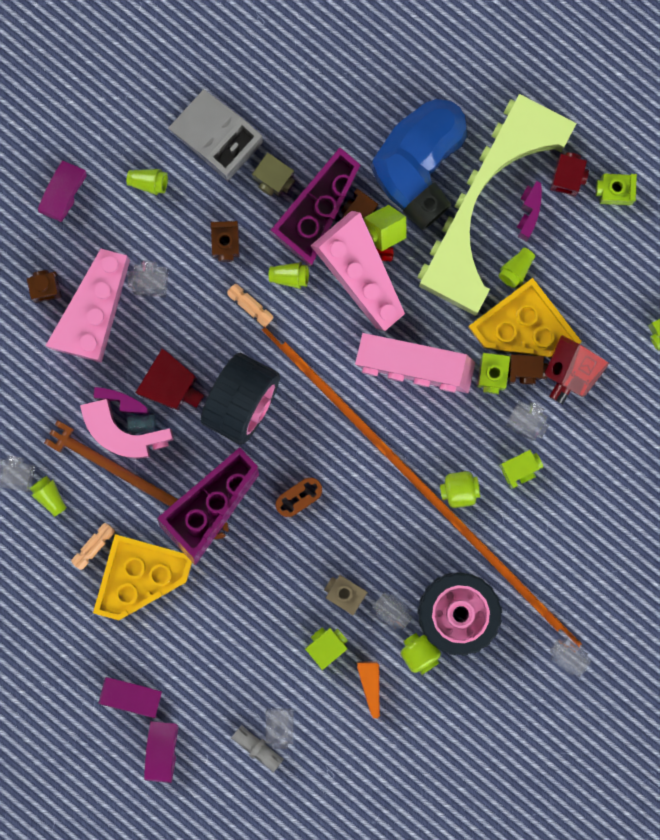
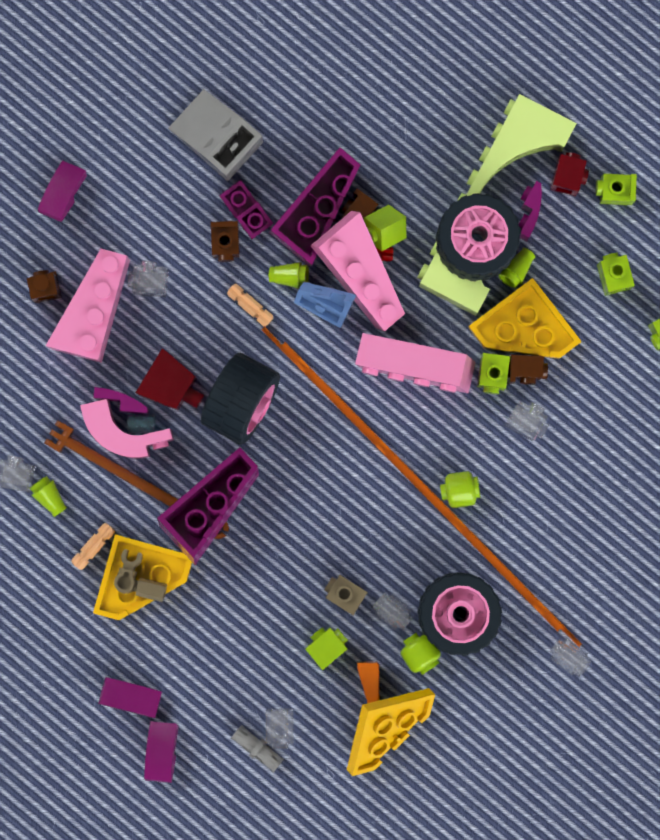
(126, 580): none -> dark tan bar
(148, 180): lime cone -> none
(245, 209): none -> magenta slope
(273, 176): olive brick -> none
(295, 491): dark orange beam -> none
(325, 302): none -> medium blue wing
(386, 726): none -> yellow plate
(414, 153): blue piece -> none
(480, 216): none -> wheel
(521, 468): lime brick -> none
(573, 369): dark red torso -> none
(615, 274): none -> lime brick

